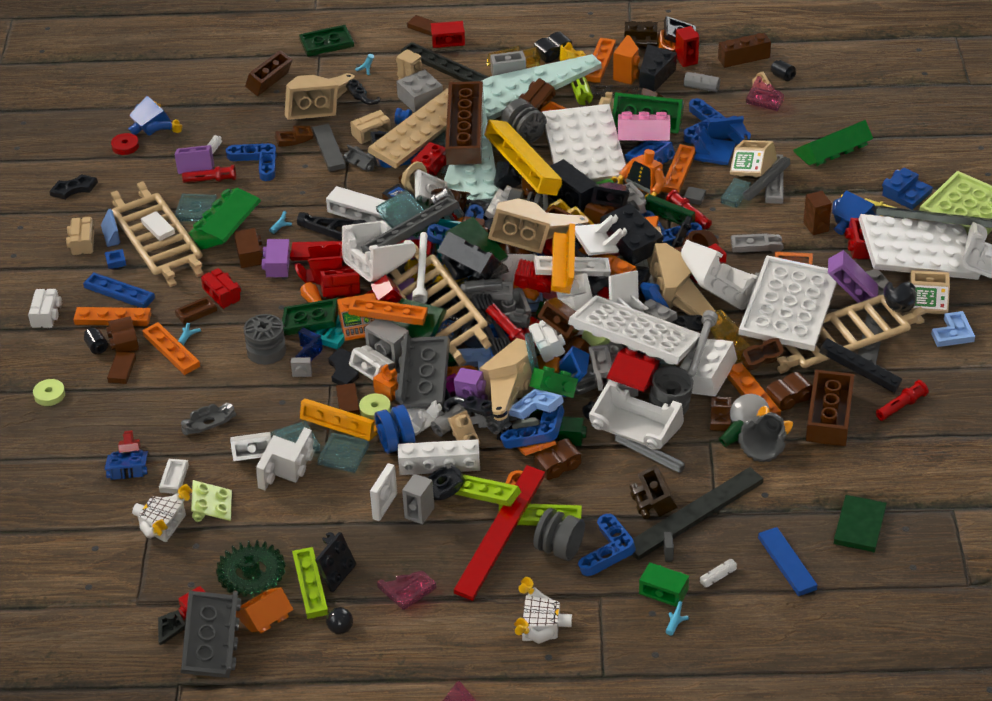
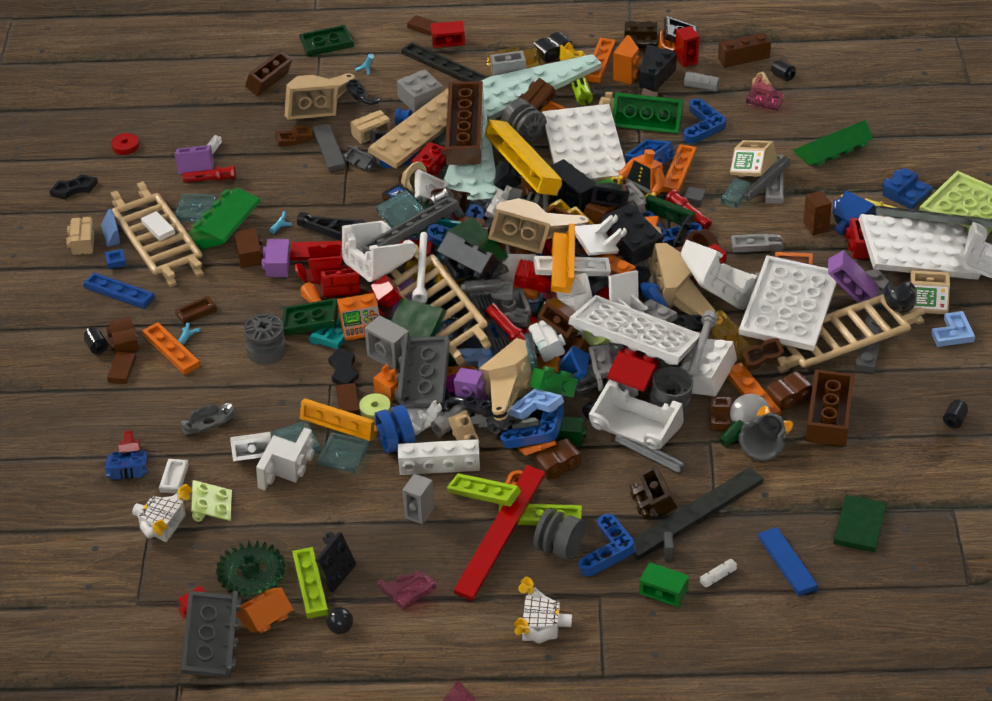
(44, 308): white brick -> none
(49, 392): yellowish green piece -> none
(102, 315): orange plate -> none
(151, 118): torso -> none
(169, 626): pearl dark grey piece -> none
(221, 288): red brick -> none
(262, 152): blue beam -> none
(301, 367): light grey plate -> none
(311, 344): clear blue bracket -> none
(353, 205): white brick -> none
(369, 361): white brick -> none
(383, 492): white plate -> none
(388, 311): orange plate -> none
(408, 63): tan brick -> none
(453, 482): black tile -> none
(644, 126): bright pink brick -> none
(675, 619): medium azure bar -> none
(712, 149): blue plate -> none
(728, 128): blue plate -> none
(860, 365): black piece -> none
(907, 396): red pin -> none
(955, 414): none -> black brick

